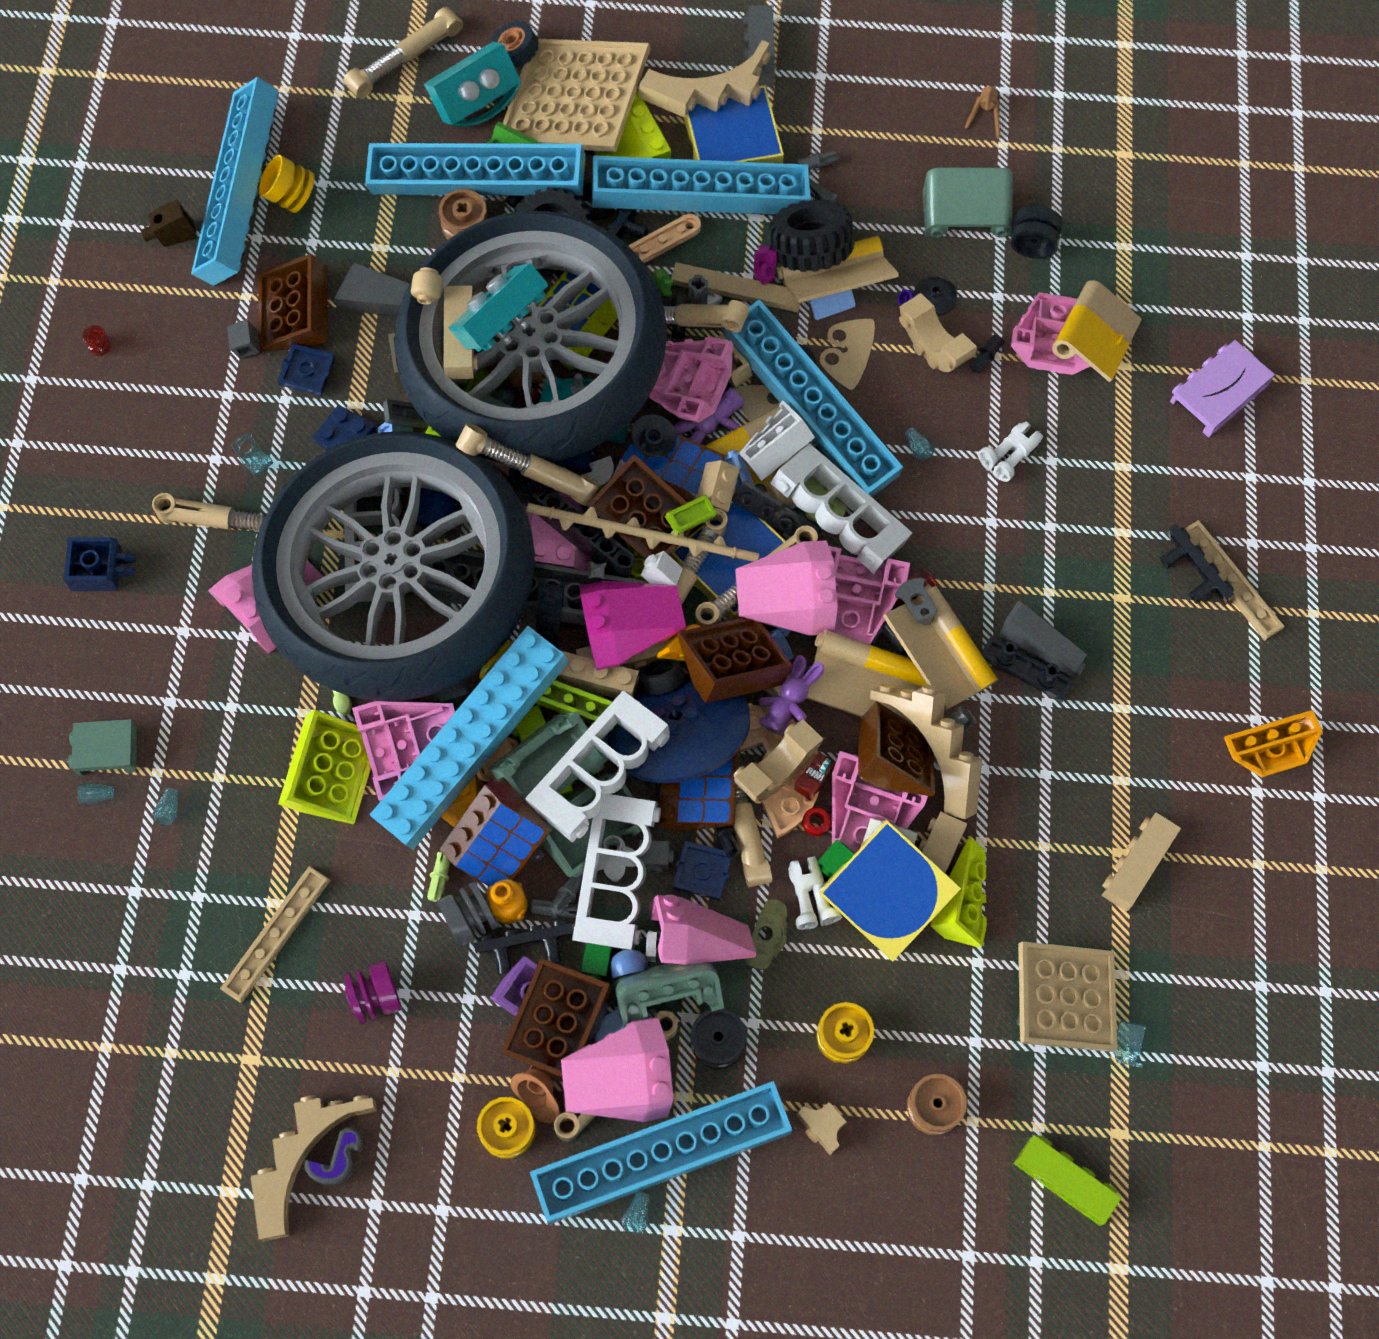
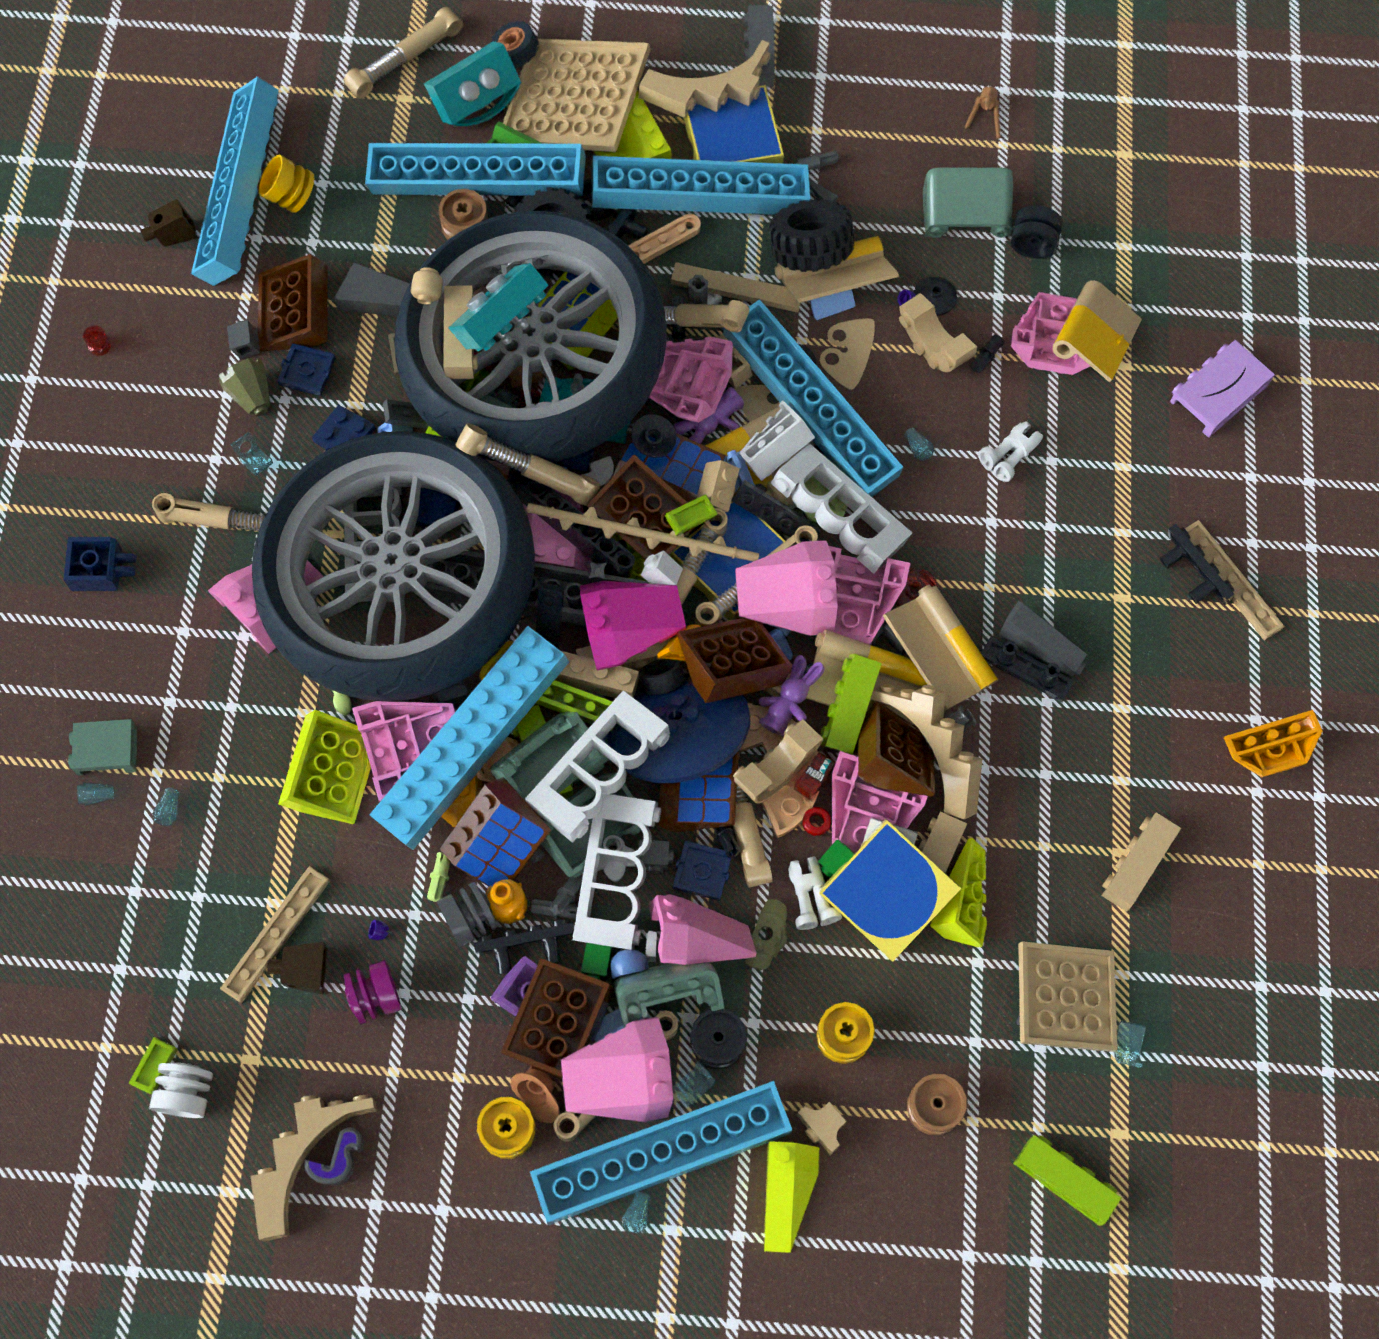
(147, 1070): none -> lime tile
(181, 1090): none -> white wheel
(247, 385): none -> olive cone
(302, 967): none -> dark brown torso
(378, 930): none -> dark purple hinge
(663, 281): bright green bar -> none
(694, 1085): none -> clear light blue bracket
(764, 264): magenta hips -> none
(790, 1181): none -> neon yellow wedge
(851, 703): none -> lime brick
(914, 588): dark grey piece -> none

